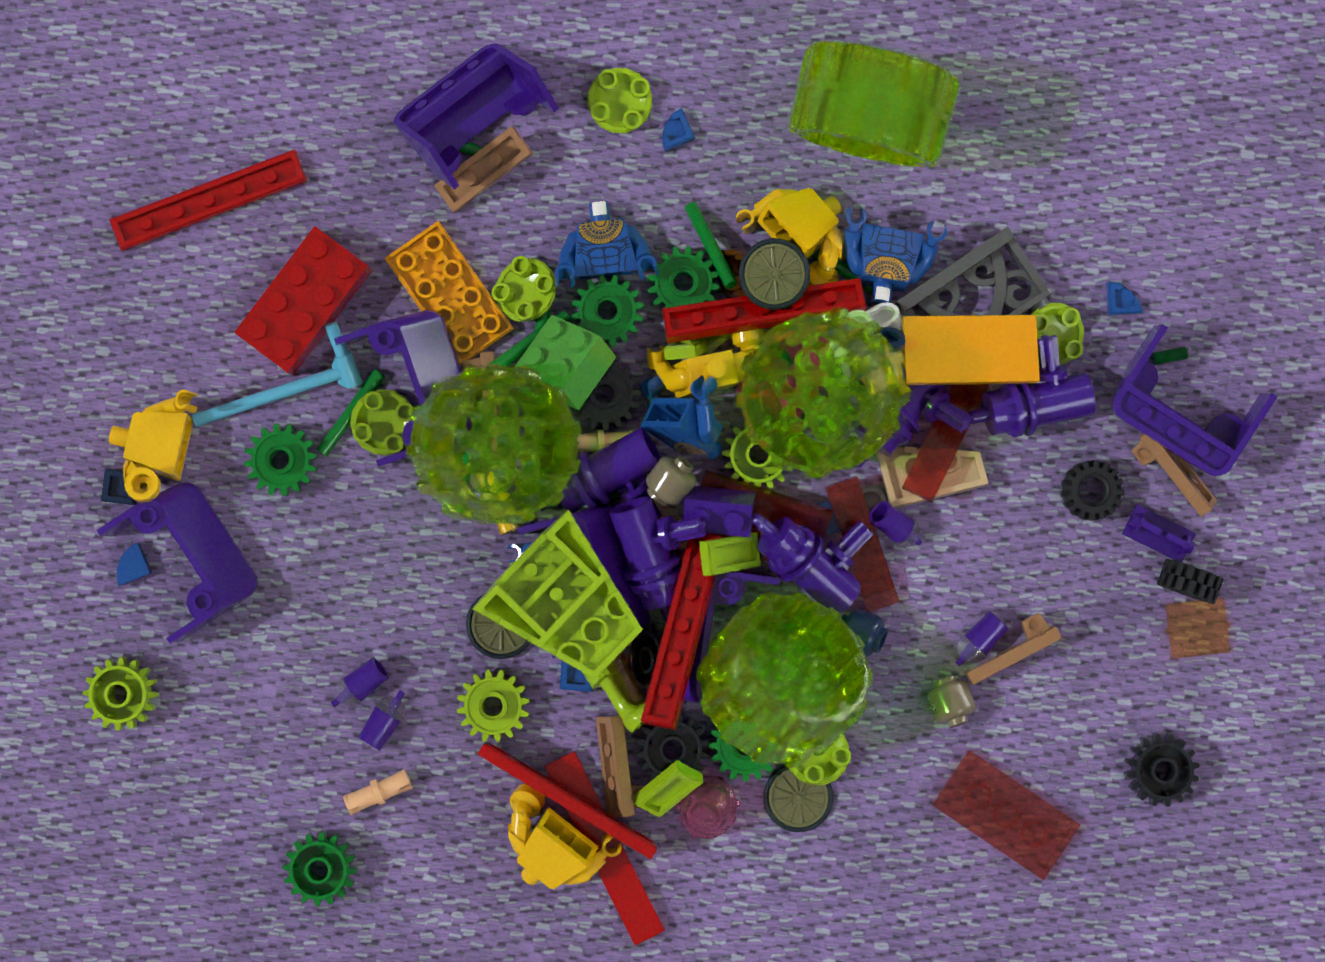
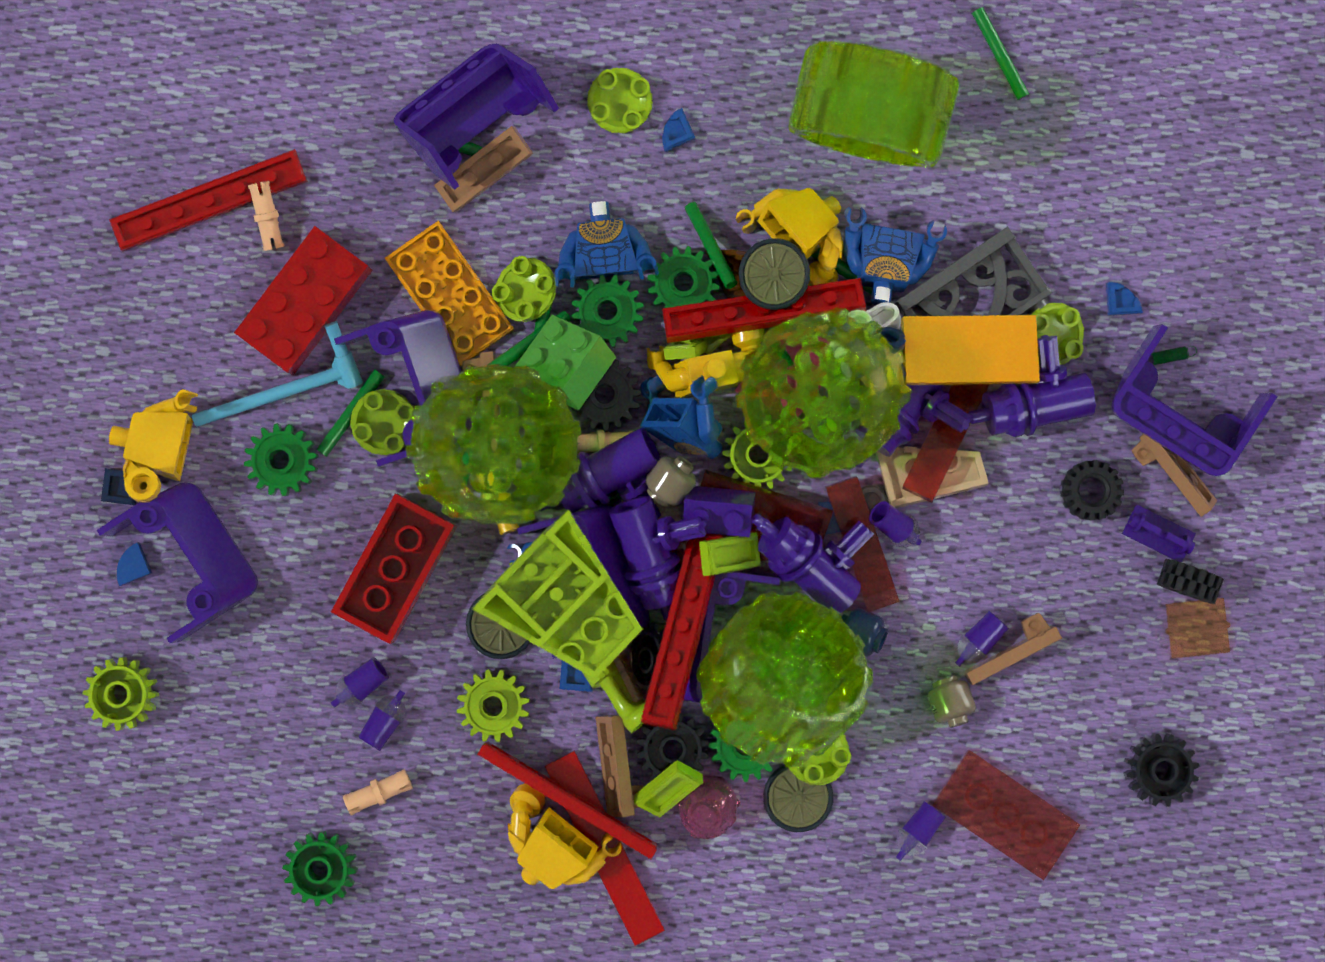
(266, 215): none -> light nougat pin
(394, 568): none -> red brick
(918, 831): none -> dark purple piece
(1000, 53): none -> green bar

